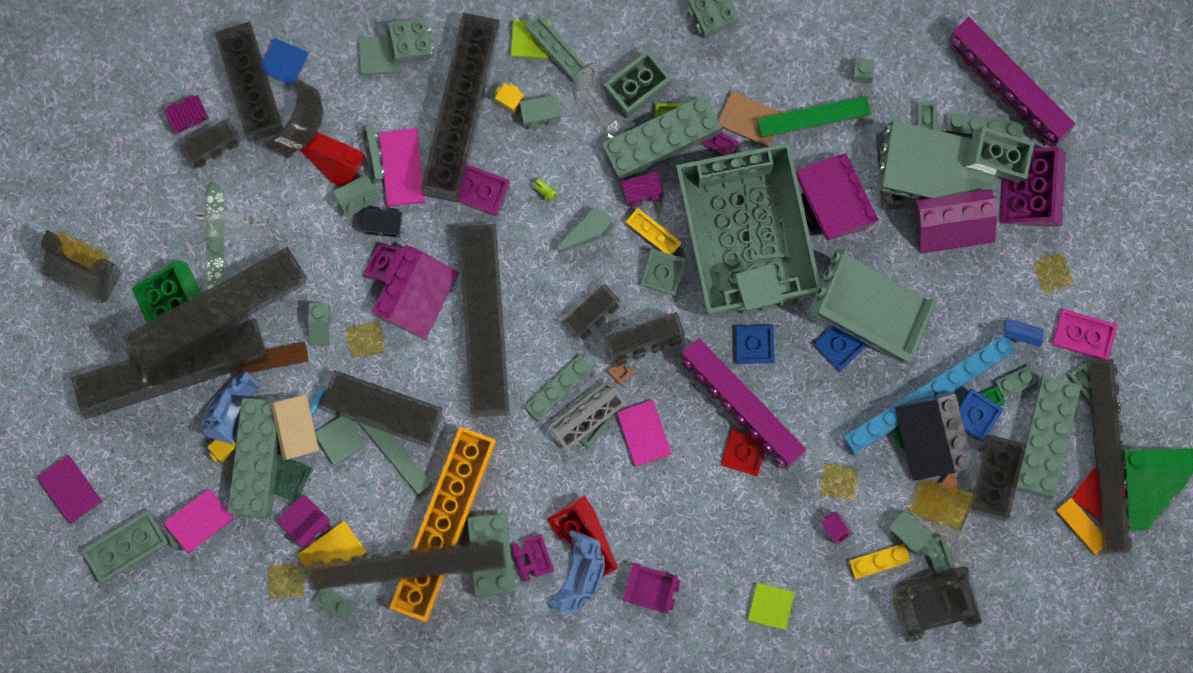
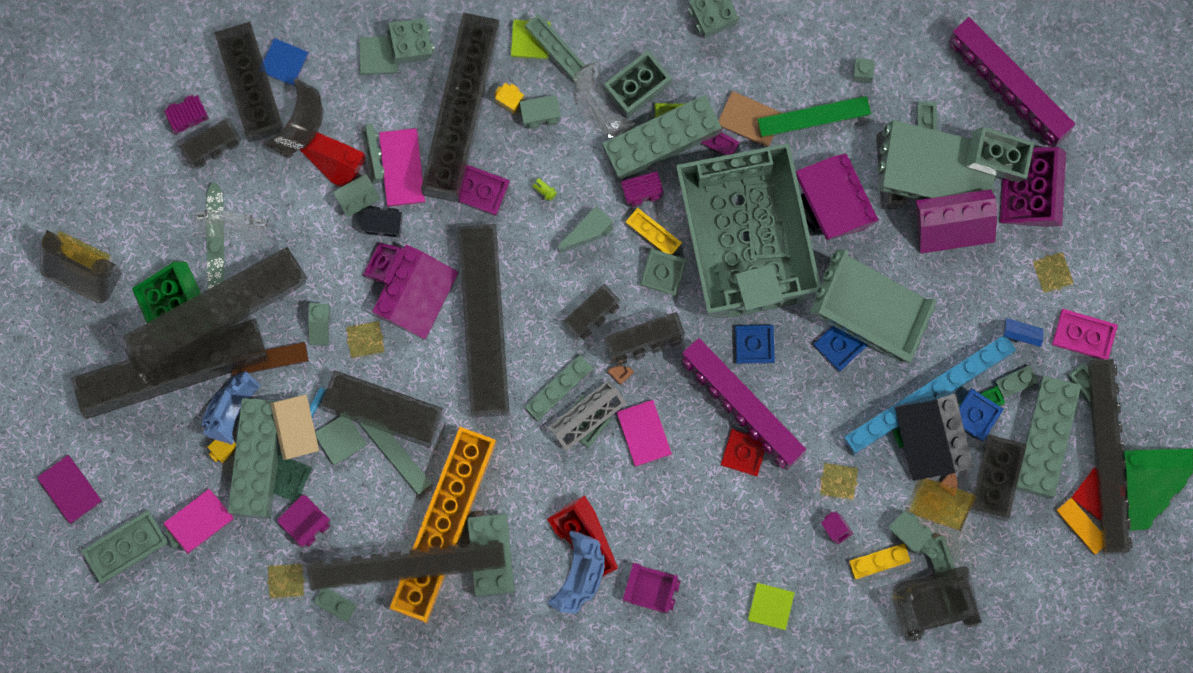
(335, 544): yellow tile -> none
(538, 557): magenta plate -> none
(967, 124): sand green plate -> none

